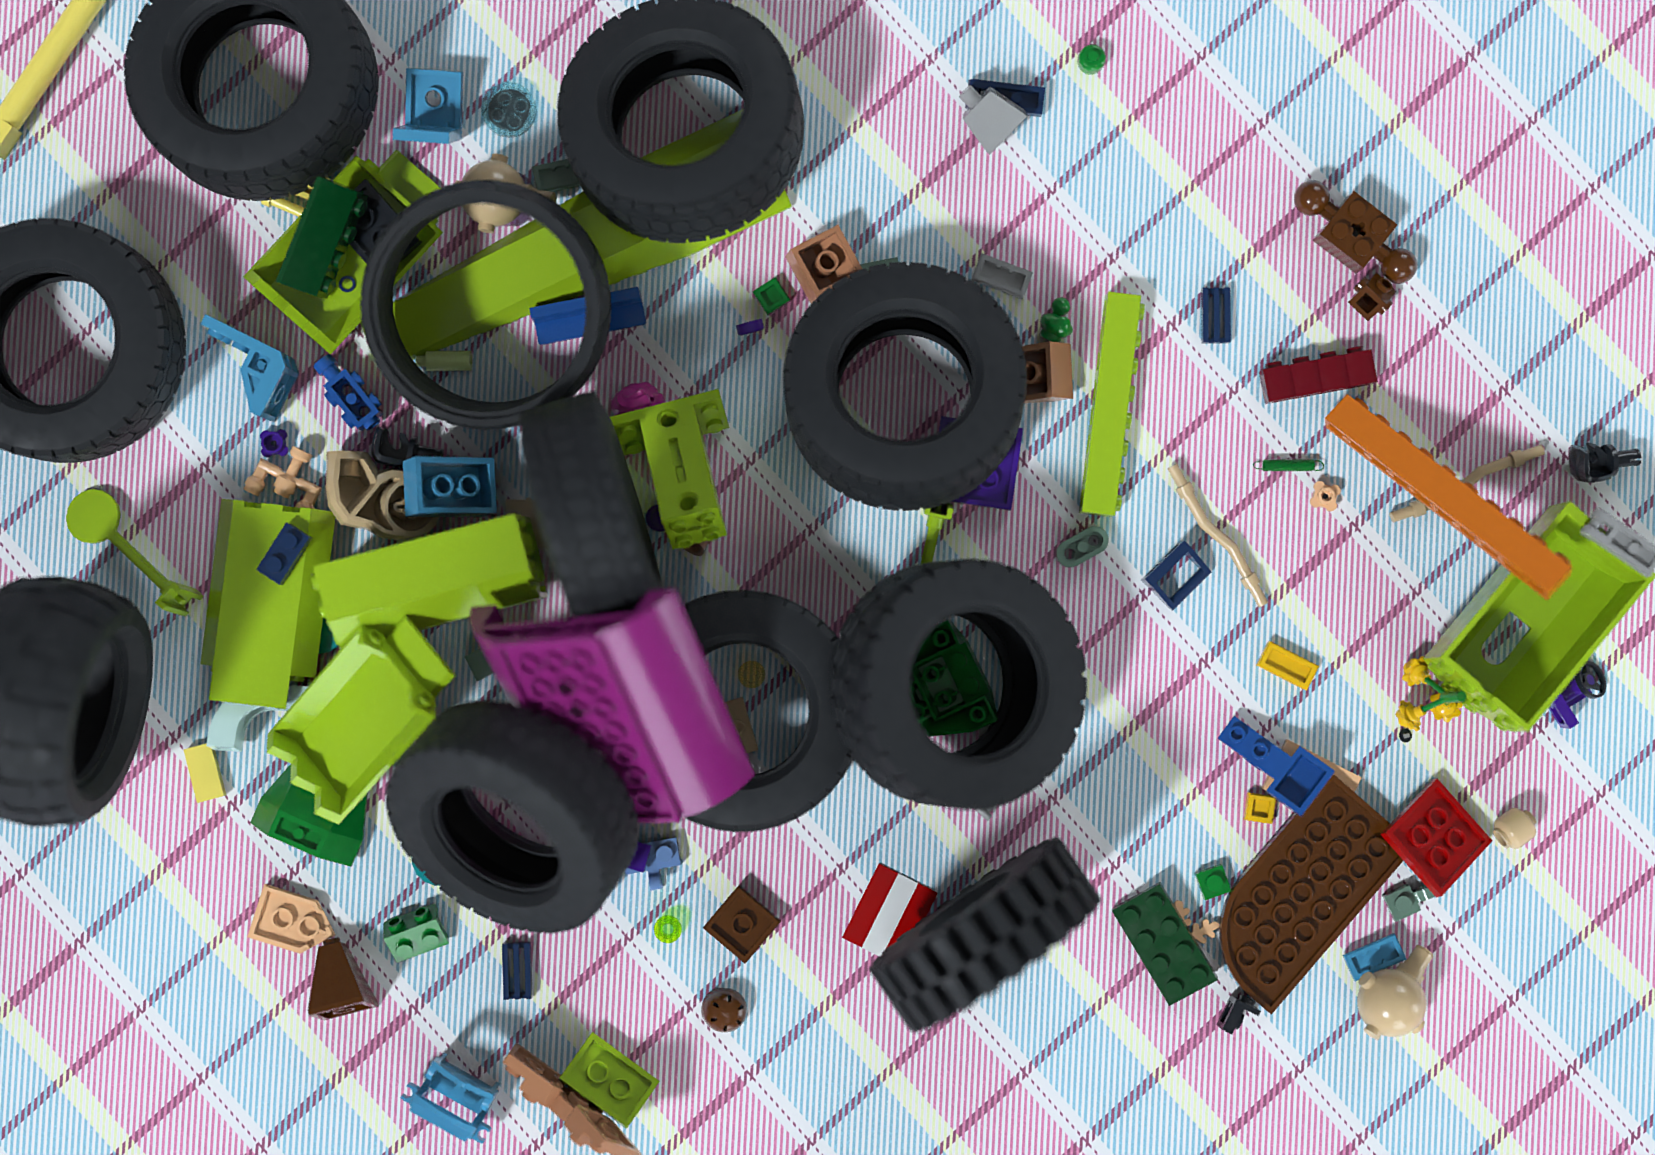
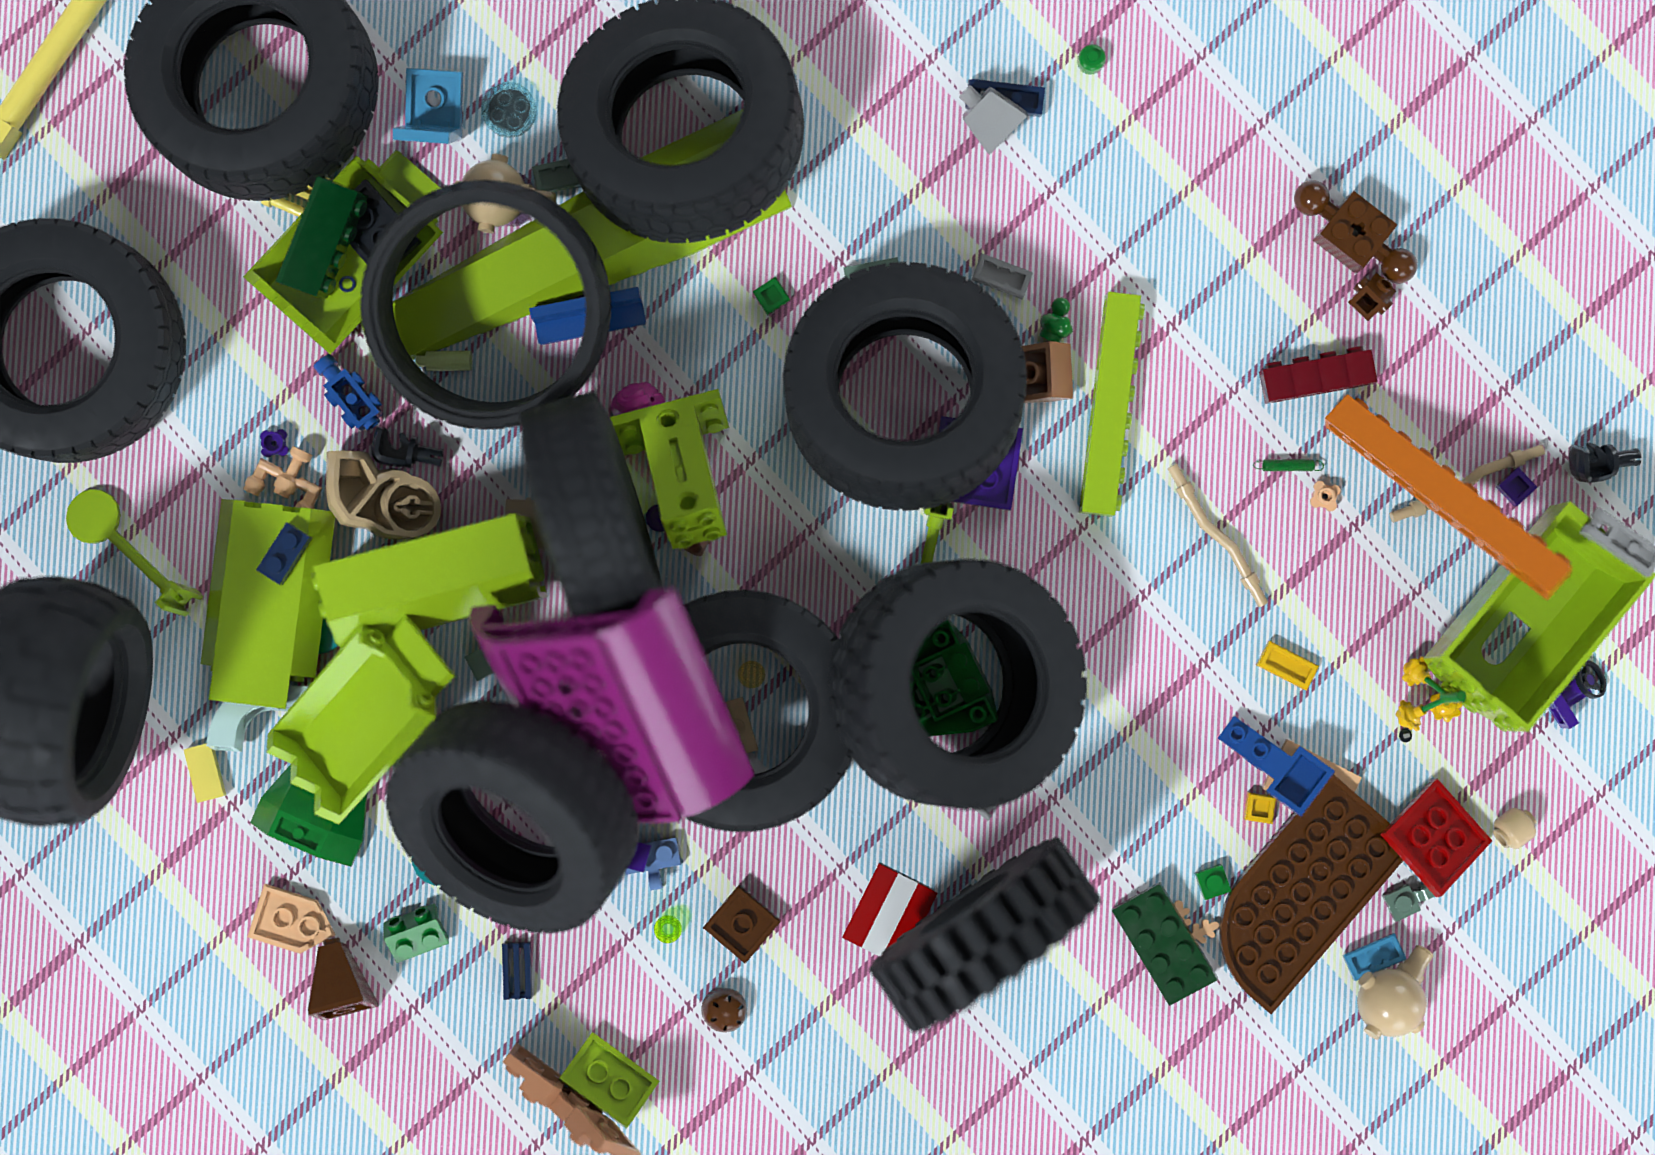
(265, 372): dark azure bracket -> none
(449, 487): dark azure brick -> none
(459, 1087): dark azure animal -> none
(750, 327): dark purple tile -> none
(822, 261): nougat slope -> none
(1082, 548): sand green plate -> none
(1165, 564): dark blue tile -> none
(1216, 316): dark blue tile -> none
(1232, 1014): black bracket -> none
(1516, 486): none -> dark purple tile

